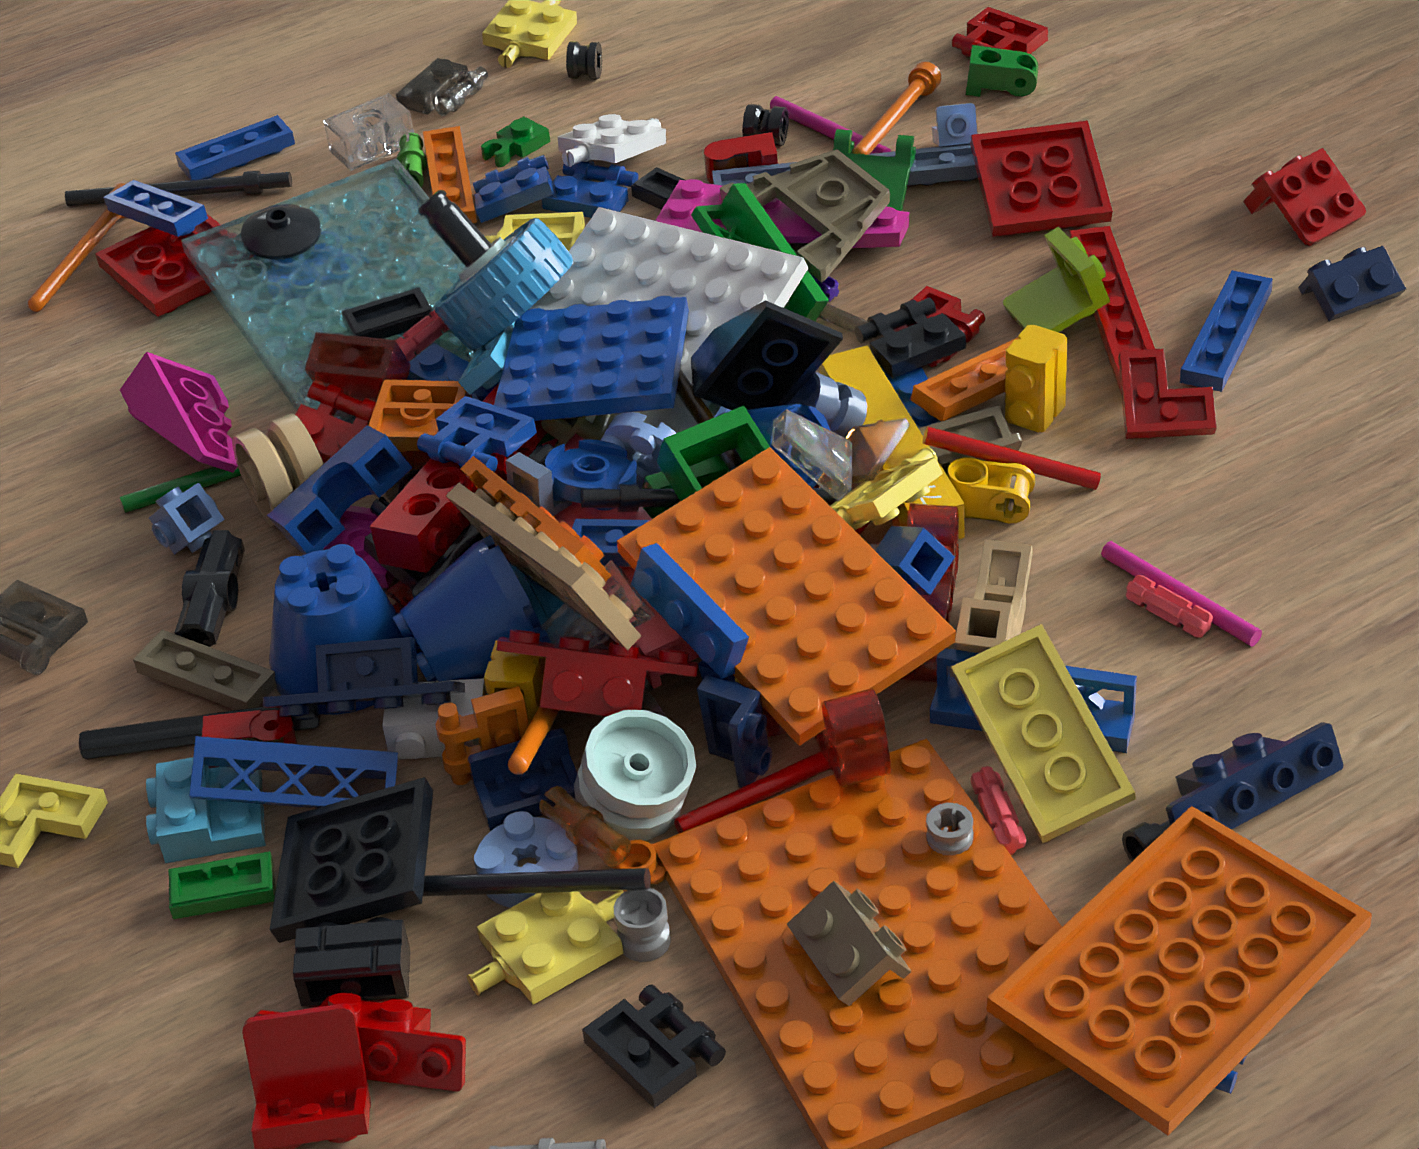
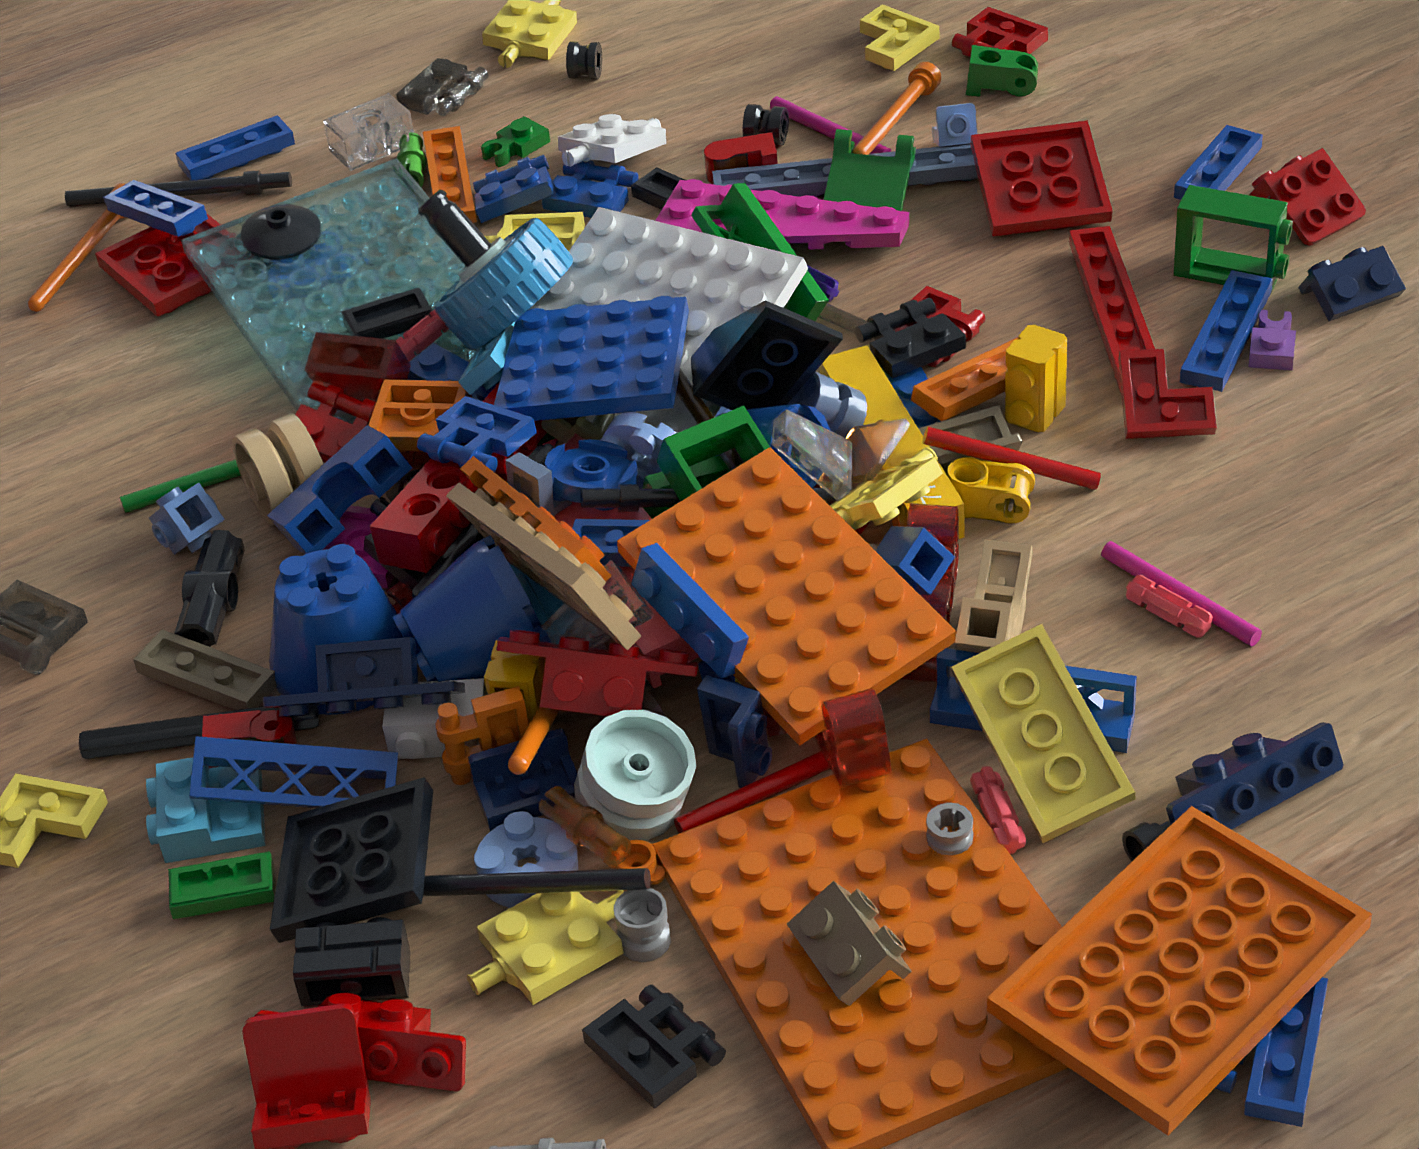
(182, 408): dark pink wedge -> none
(829, 196): dark tan wing -> none
(896, 35): none -> light yellow plate
(1063, 293): lime bracket -> none
(1214, 265): none -> green window
(1221, 160): none -> blue plate
(1272, 343): none -> medium lavender plate
(1286, 1061): none -> blue plate

